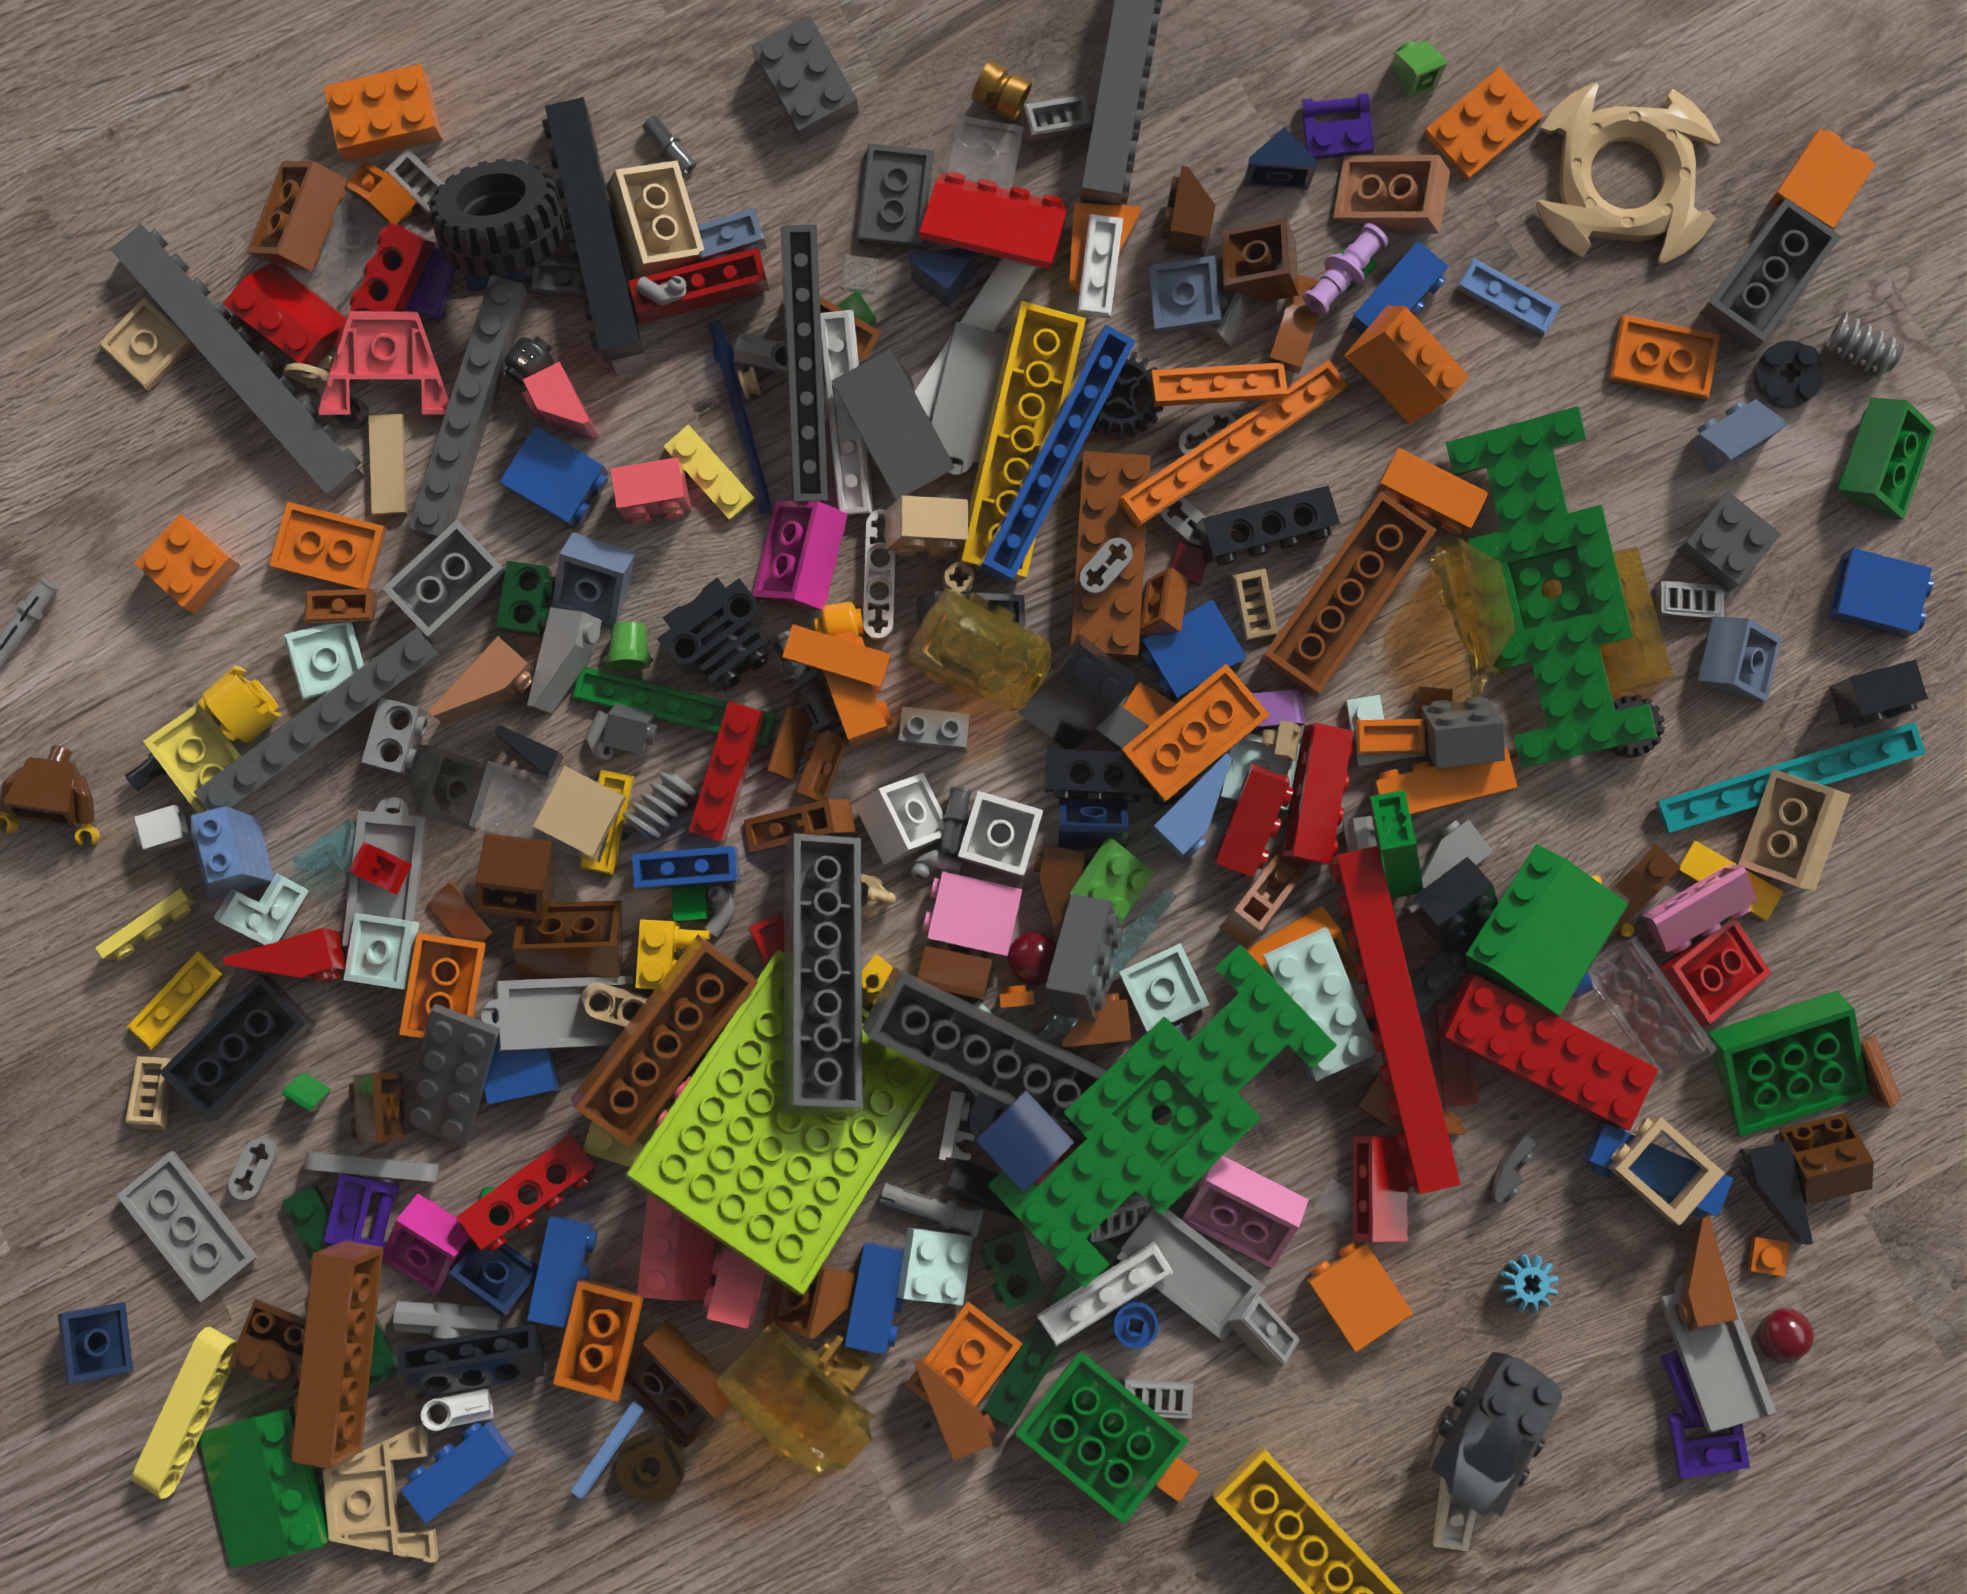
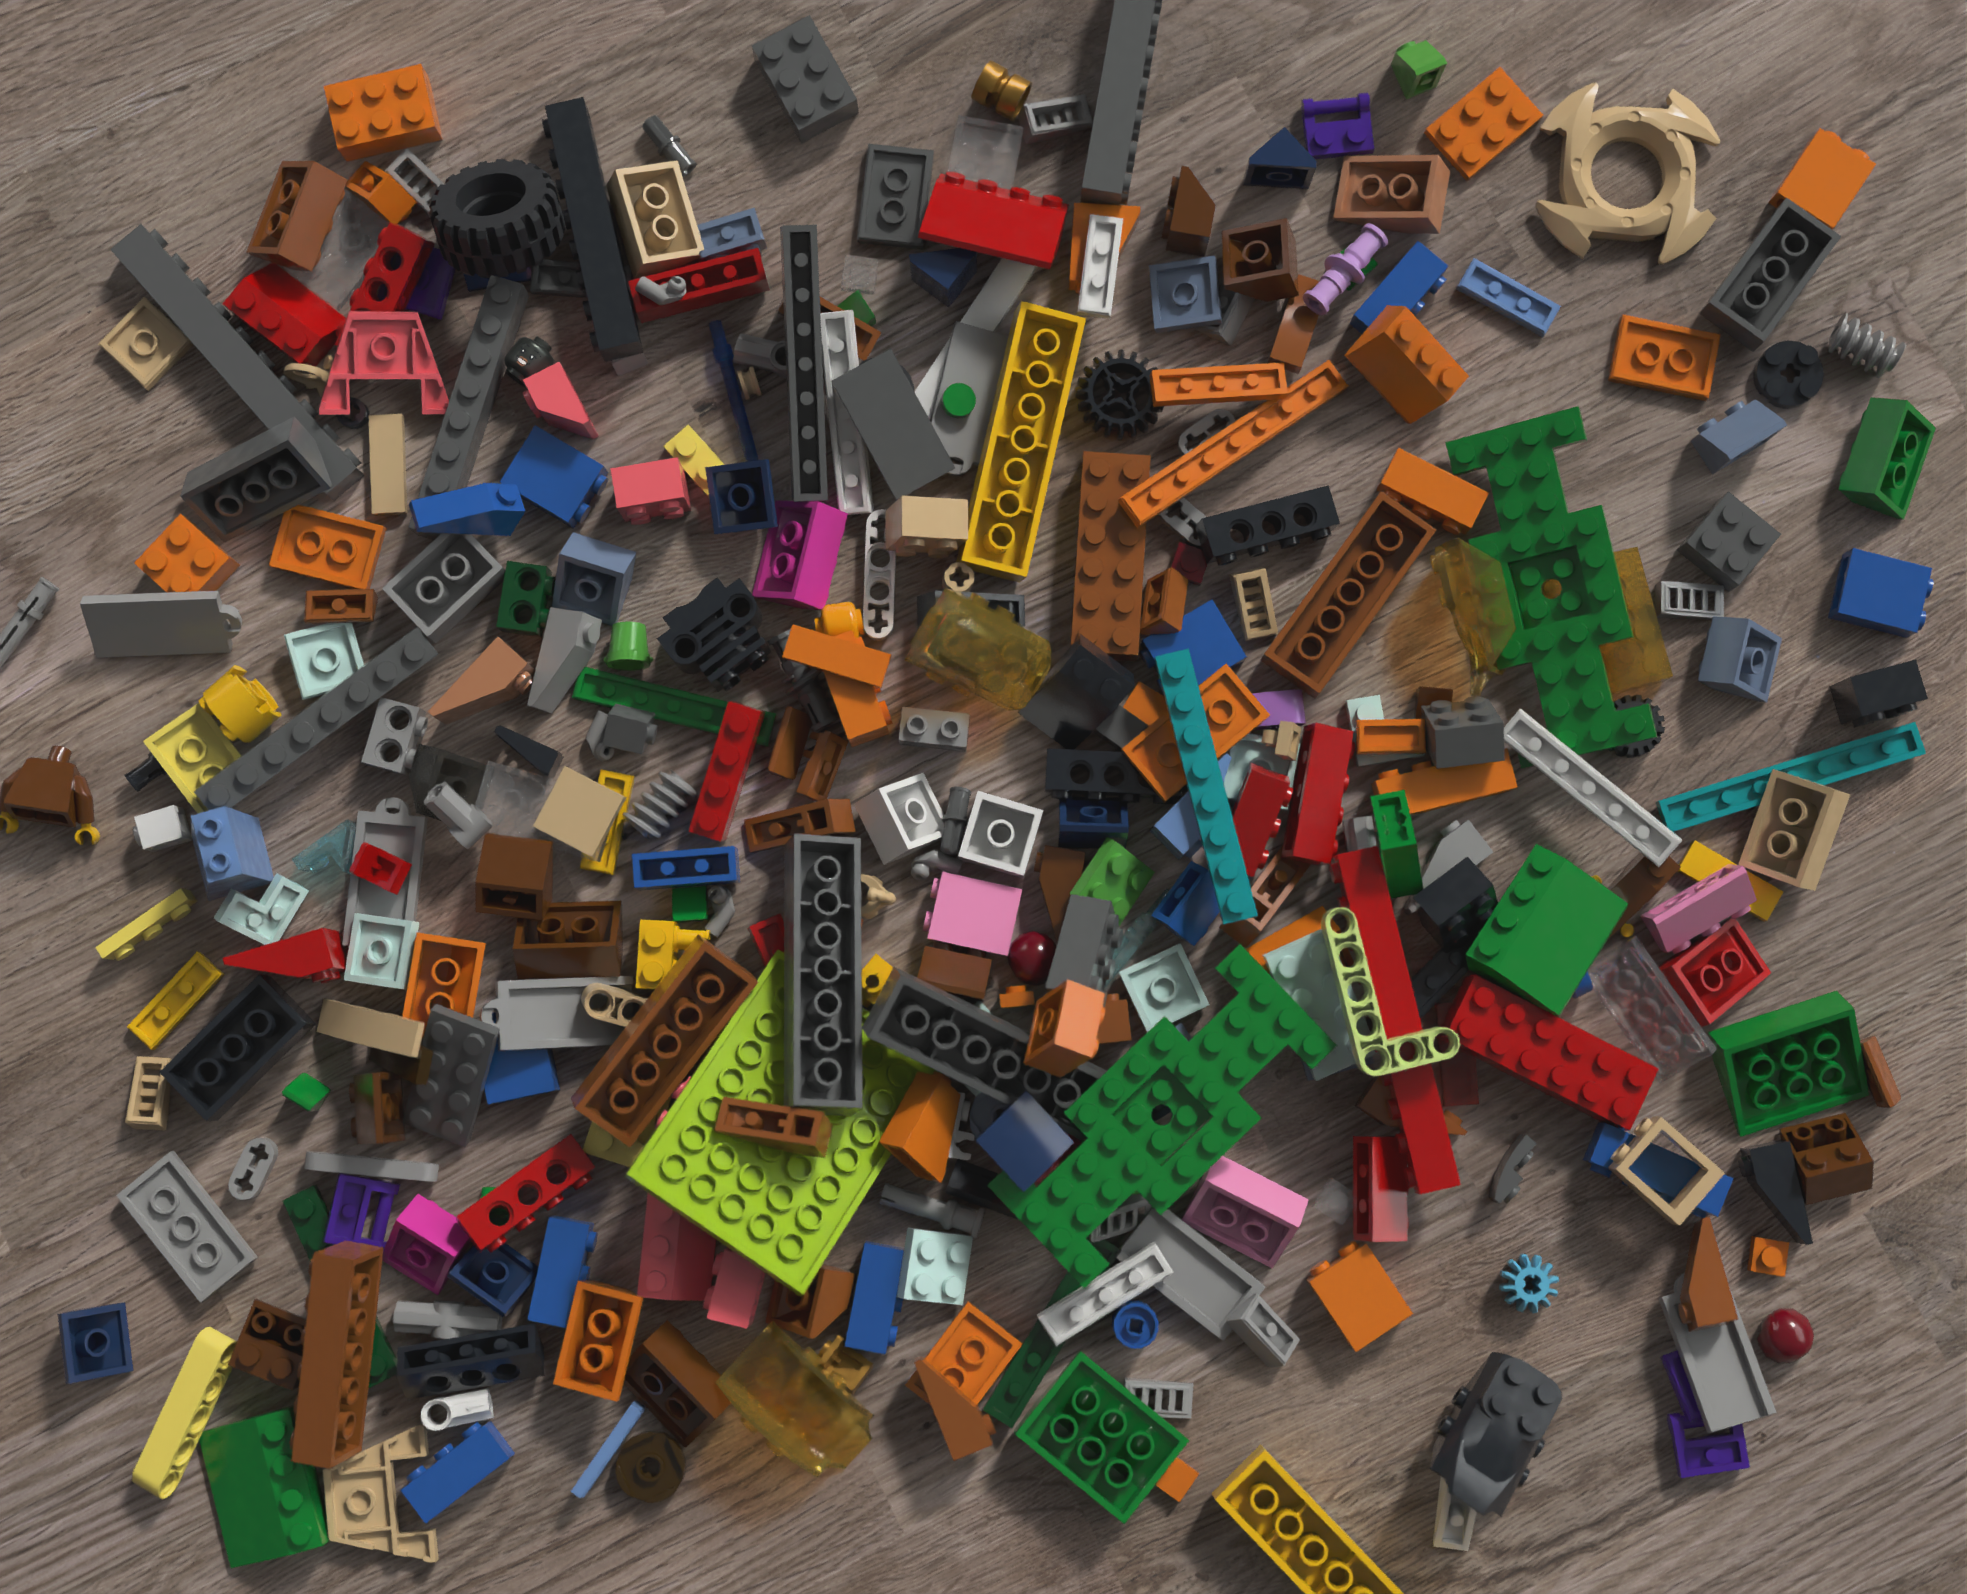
(160, 623): none -> light grey piece
(257, 480): none -> dark grey slope
(370, 1027): none -> tan slope
(410, 1068): none -> dark brown tile
(459, 915): dark orange slope -> none
(463, 820): none -> light grey piece
(470, 510): none -> blue slope
(741, 496): none -> dark blue slope
(775, 1126): none -> dark orange slope
(924, 1126): none -> orange slope
(958, 400): none -> green tile
(1021, 1265): dark green brick -> none
(1056, 455): blue brick -> none
(1065, 1028): none -> orange brick
(1099, 561): light grey beam -> none
(1189, 905): none -> blue brick
(1205, 786): none -> teal plate
(1367, 1005): none -> yellowish green beam
(1590, 788): none -> white tile

